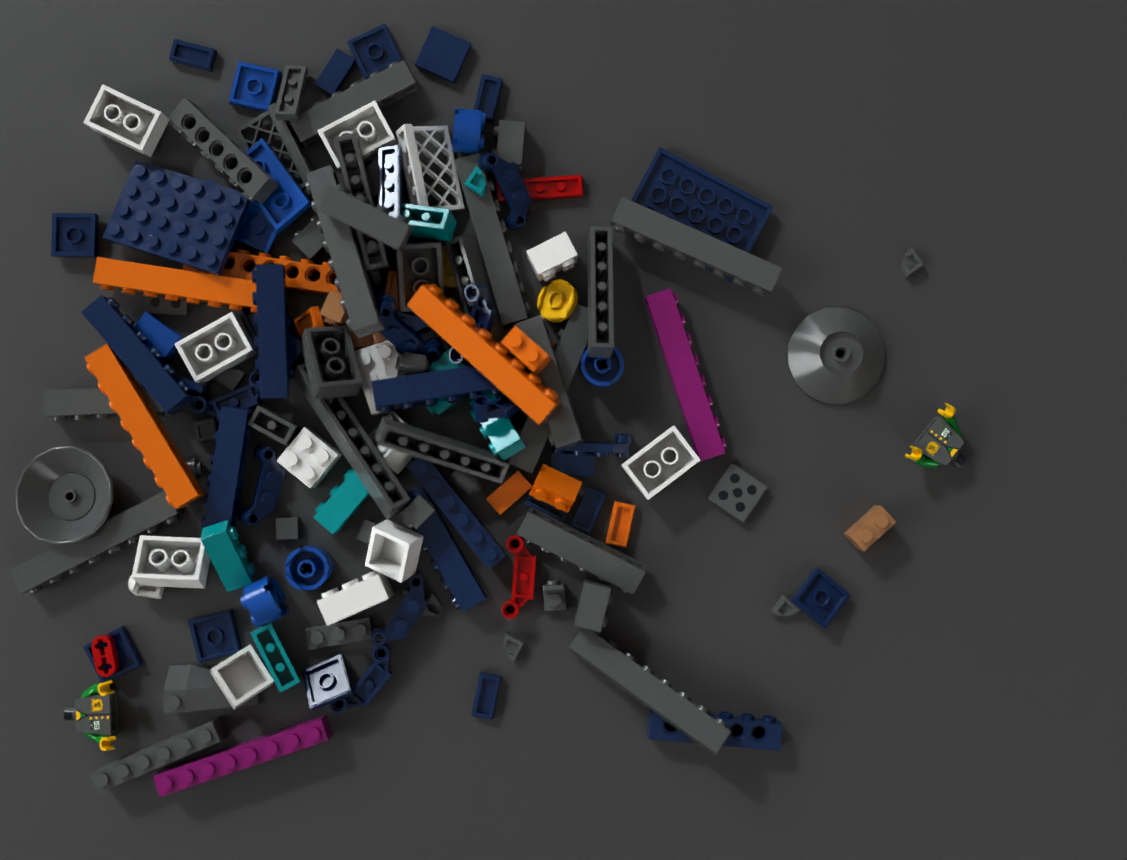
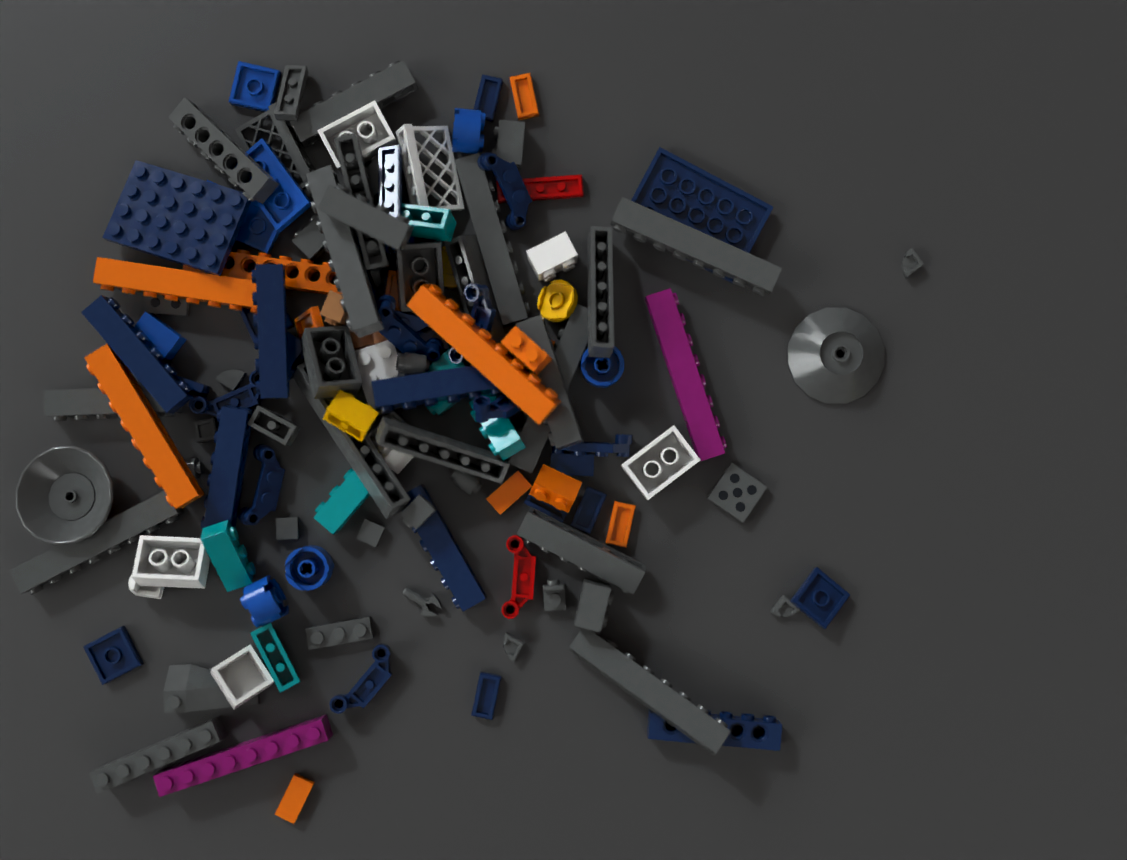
(74, 235): dark blue plate -> none
(96, 714): torso -> none
(103, 655): red beam -> none
(126, 120): white brick -> none
(193, 55): dark blue tile -> none
(215, 635): dark blue tile -> none
(216, 348): white brick -> none
(294, 798): none -> orange tile
(309, 457): white piece -> none
(327, 682): tile -> none
(335, 72): dark blue tile -> none
(350, 415): none -> yellow brick
(355, 597): white brick -> none
(374, 50): dark blue tile -> none
(394, 550): white piece -> none
(406, 614): dark blue plate -> none
(443, 54): dark blue tile -> none
(457, 511): dark blue brick -> none
(476, 182): teal tile -> none
(524, 96): none -> orange tile
(869, 528): medium nougat brick -> none
(939, 442): torso -> none

